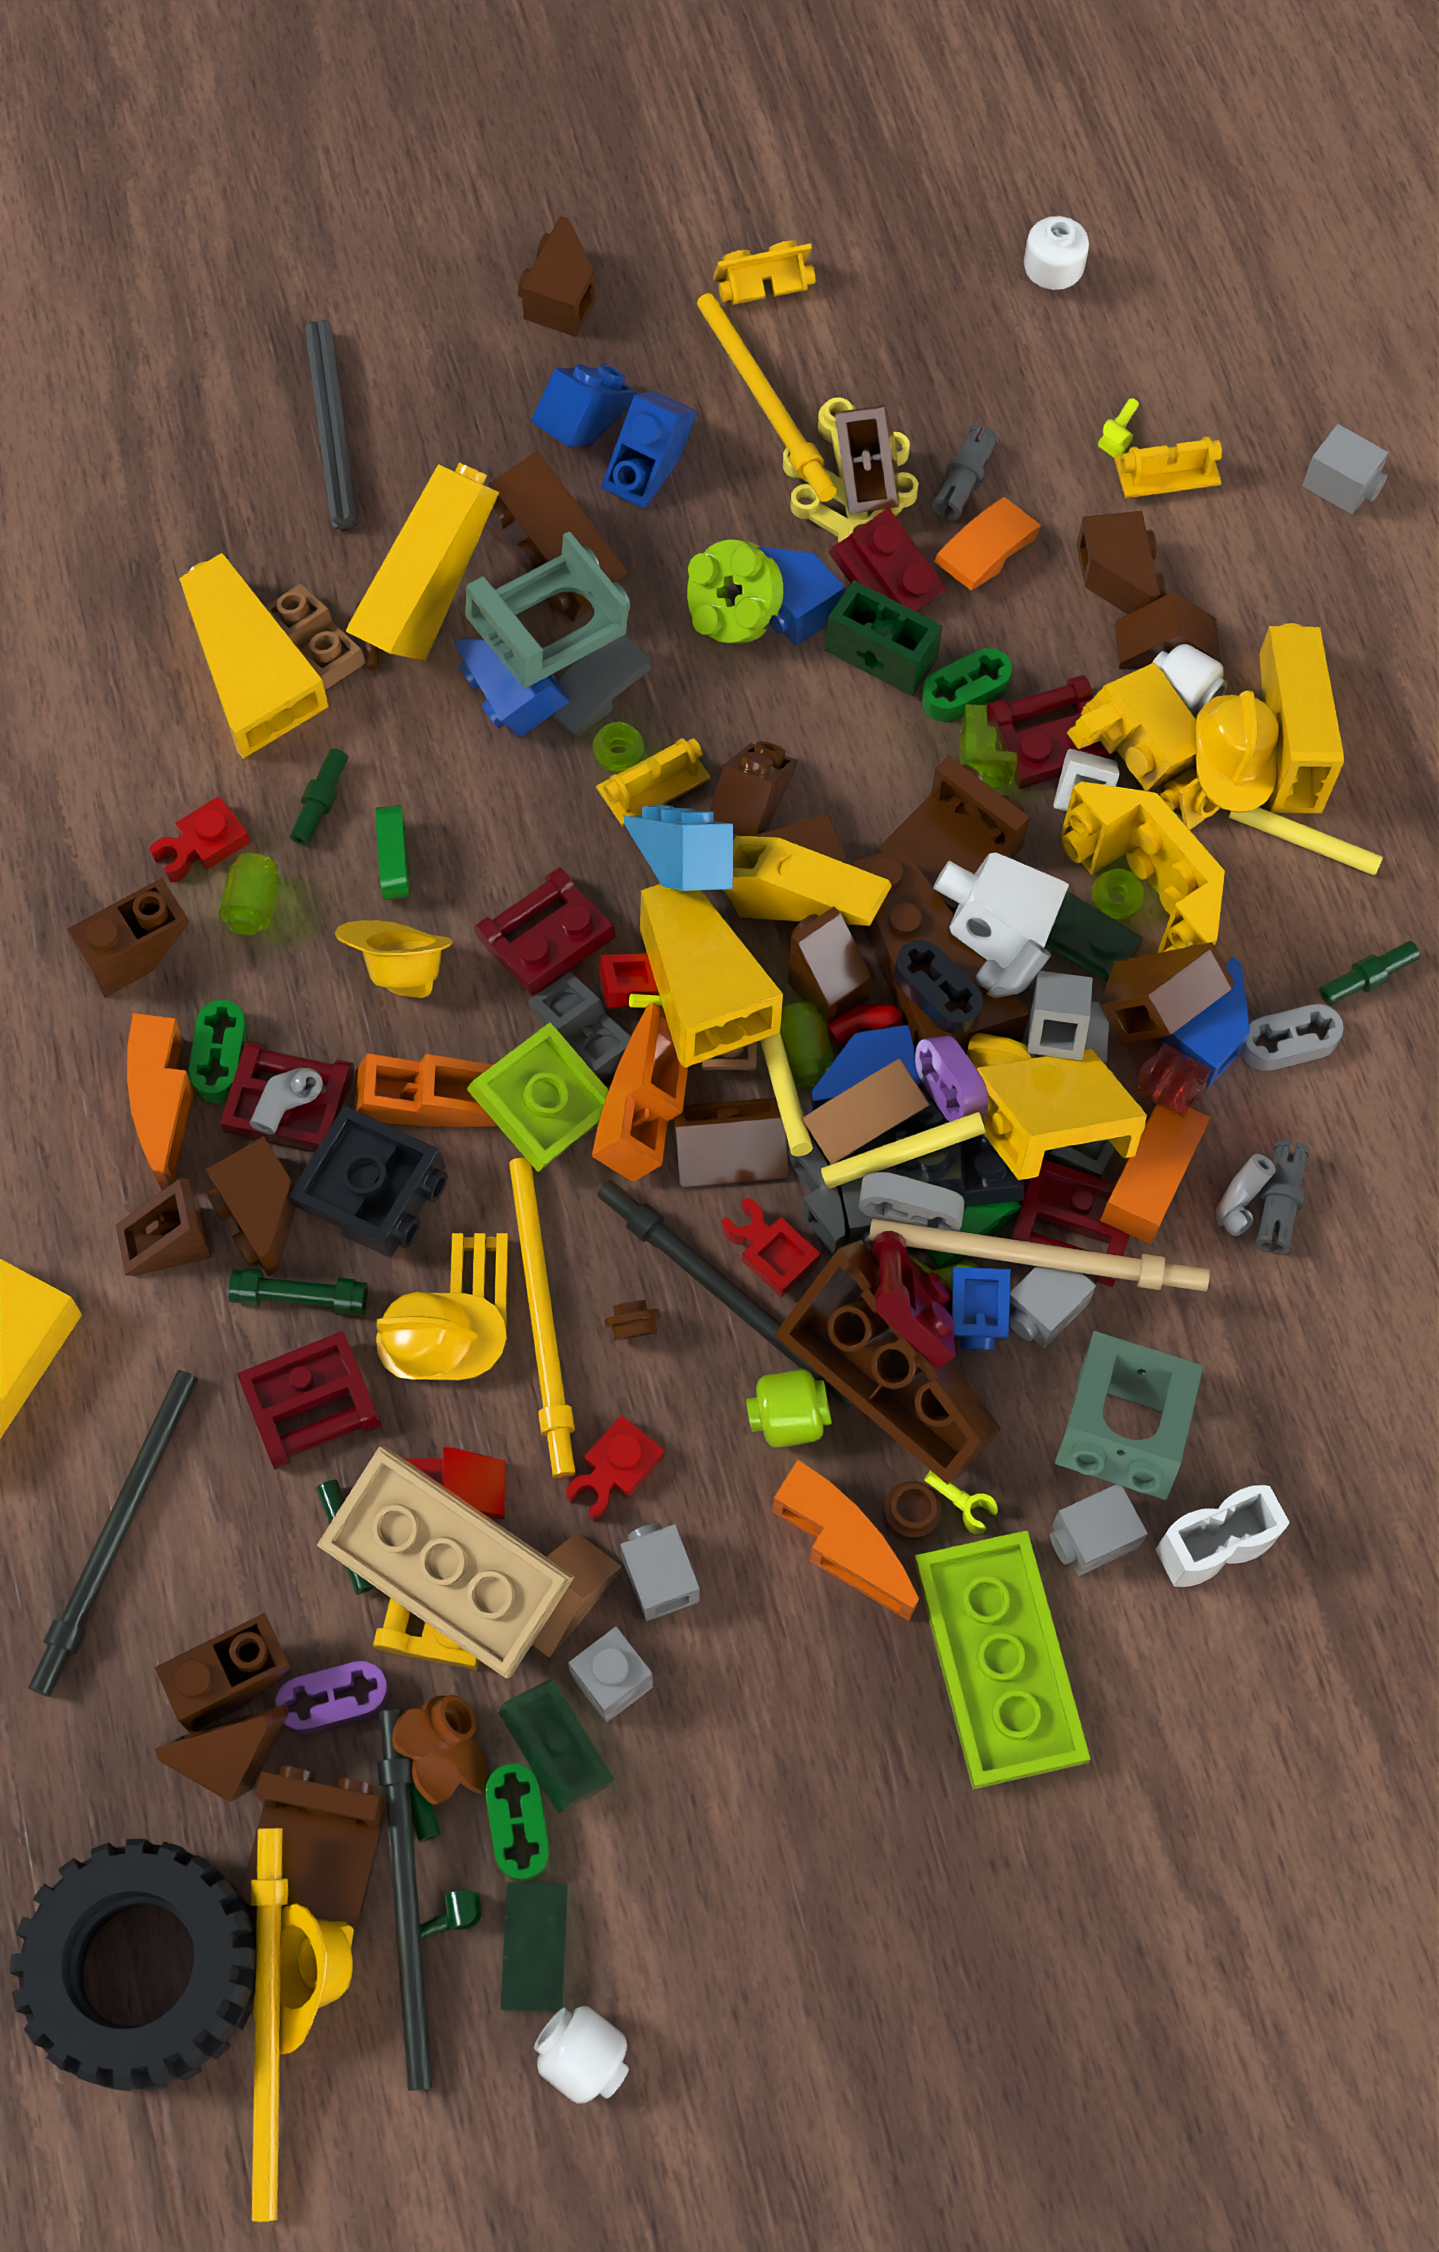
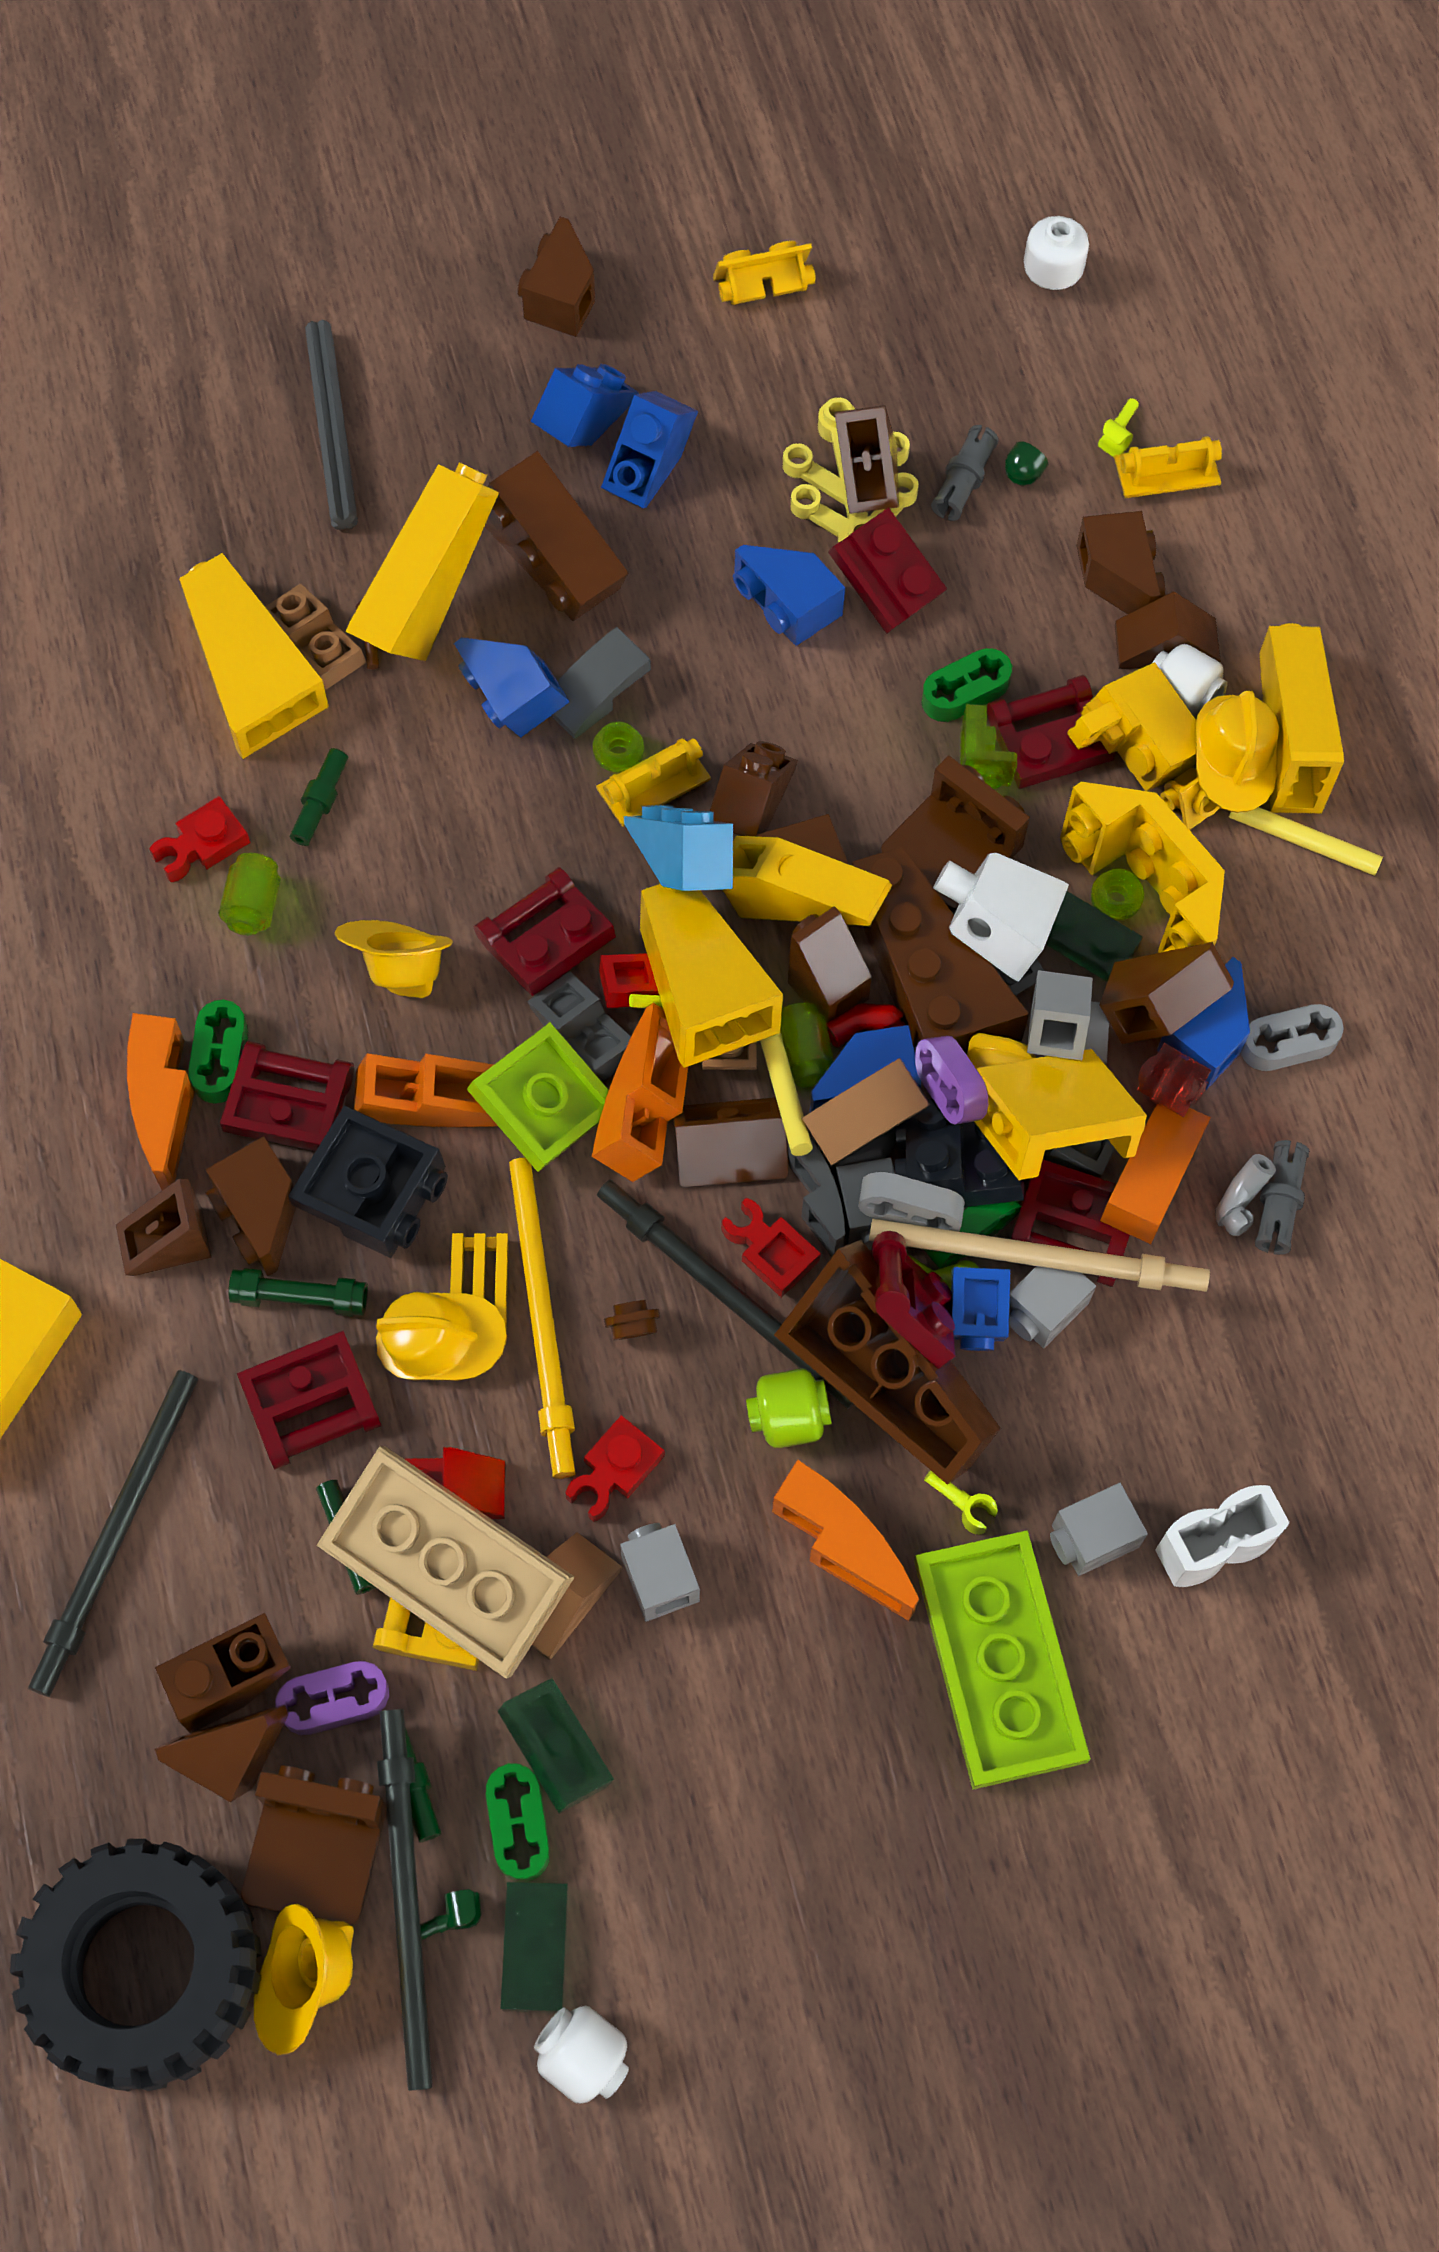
(129, 936): reddish brown slope -> none
(269, 1895): yellow bar -> none
(282, 1094): light grey arm -> none
(392, 852): green beam -> none
(441, 1747): dark orange plate -> none
(575, 571): sand green panel -> none
(611, 1674): light grey brick -> none
(708, 591): lime plate -> none
(803, 455): yellow bar -> none
(883, 638): dark green brick -> none
(903, 1150): light yellow bar -> none
(912, 1510): reddish brown plate -> none
(935, 989): black beam -> none
(986, 542): orange slope -> none
(1017, 975): light grey arm -> none
(1025, 464): none -> dark green hinge
(1086, 768): white slope -> none
(1141, 1377): sand green panel -> none
(1346, 470): light grey brick -> none
(1369, 973): dark green bar -> none

